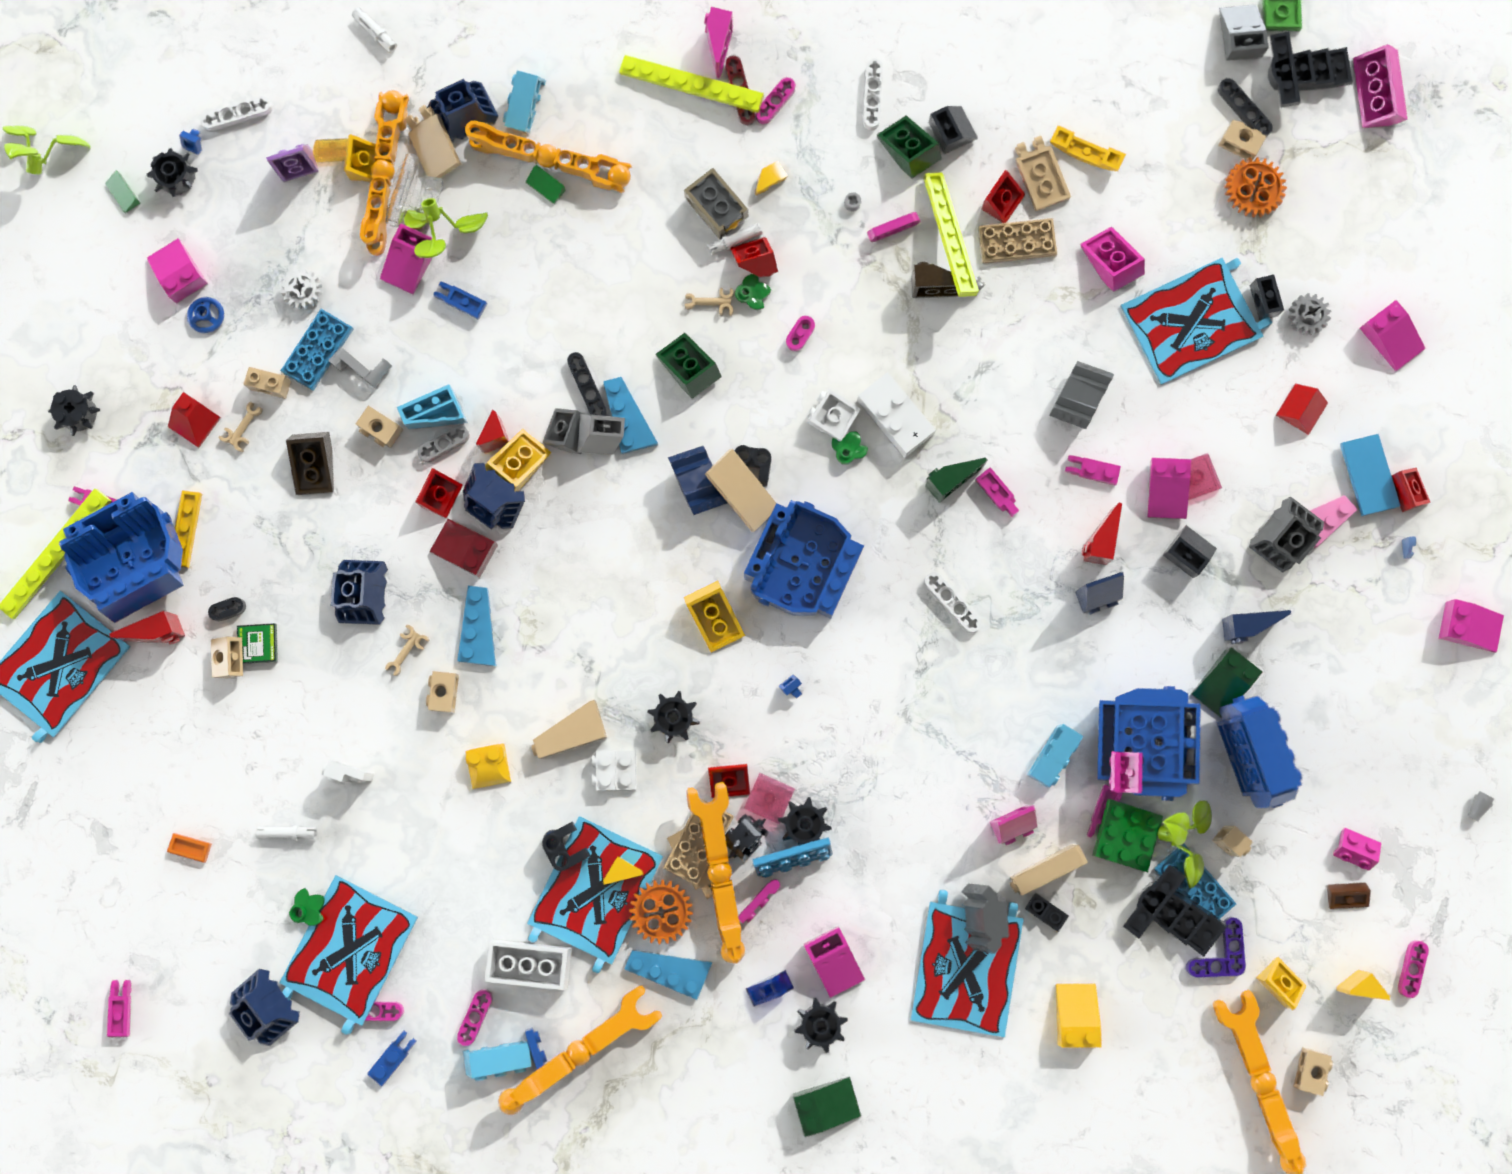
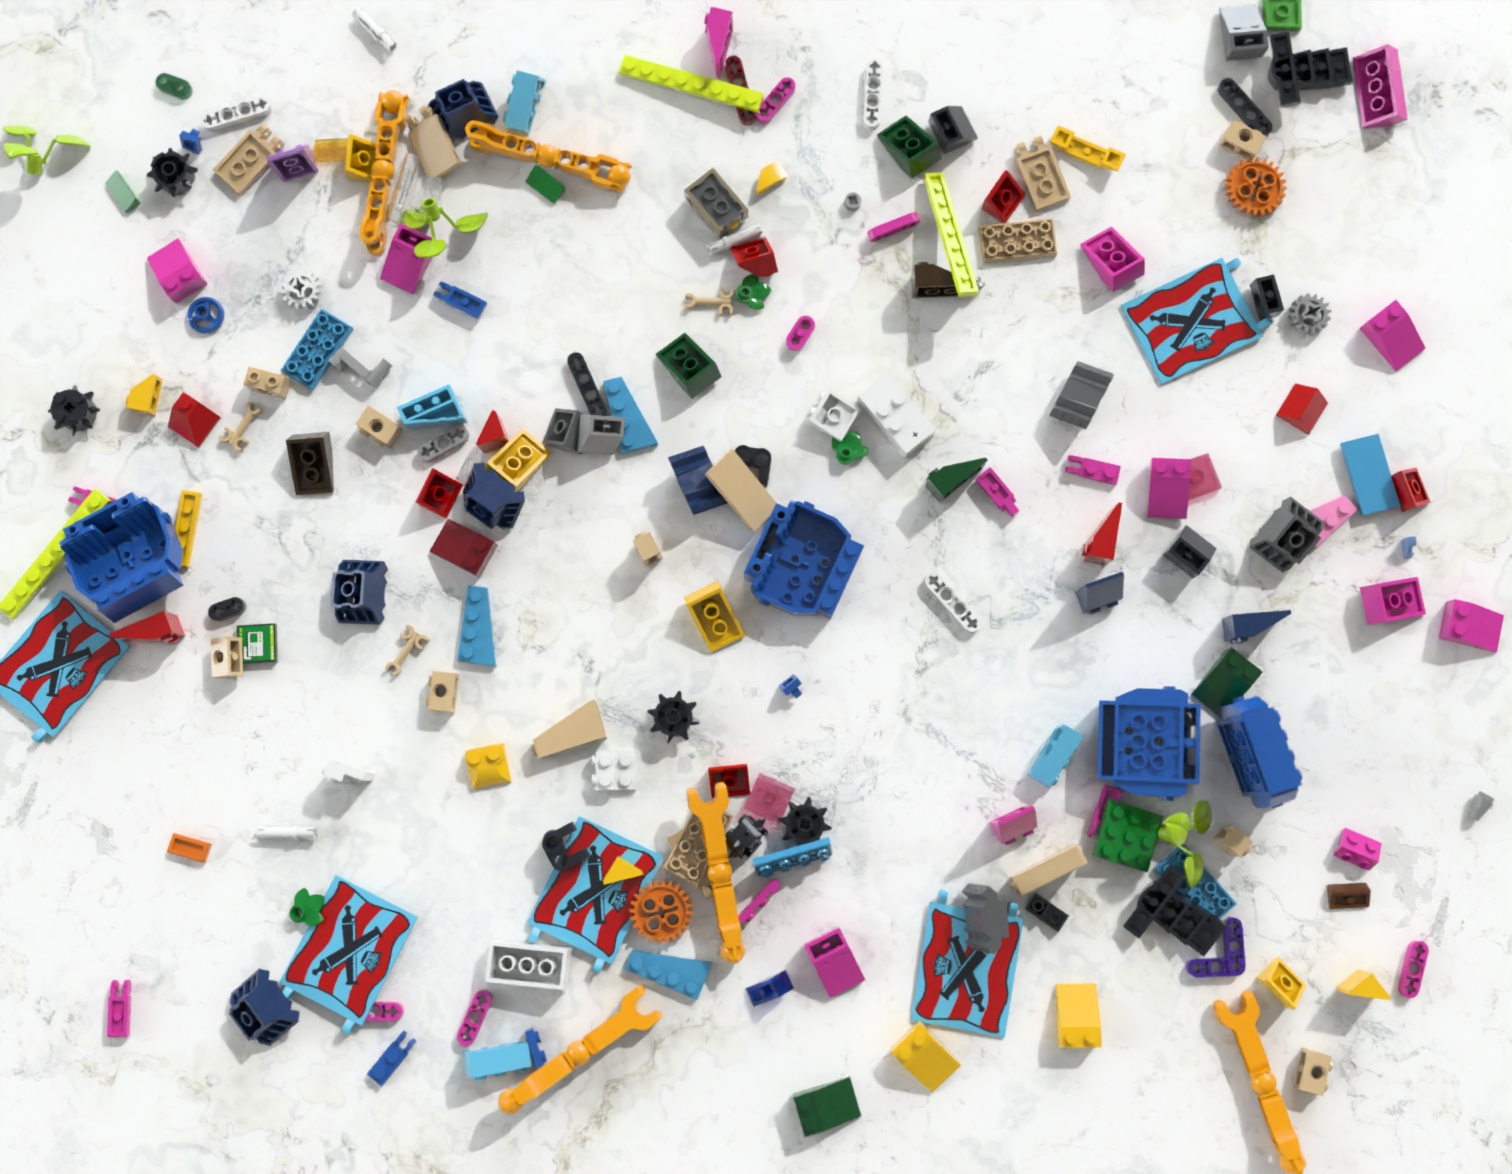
(145, 396): none -> yellow slope
(172, 86): none -> clear green plate
(248, 159): none -> tan tile
(647, 548): none -> tan brick
(825, 1036): black brick -> none
(925, 1056): none -> yellow slope
(1126, 772): dark pink bracket -> none
(1392, 600): none -> dark pink slope

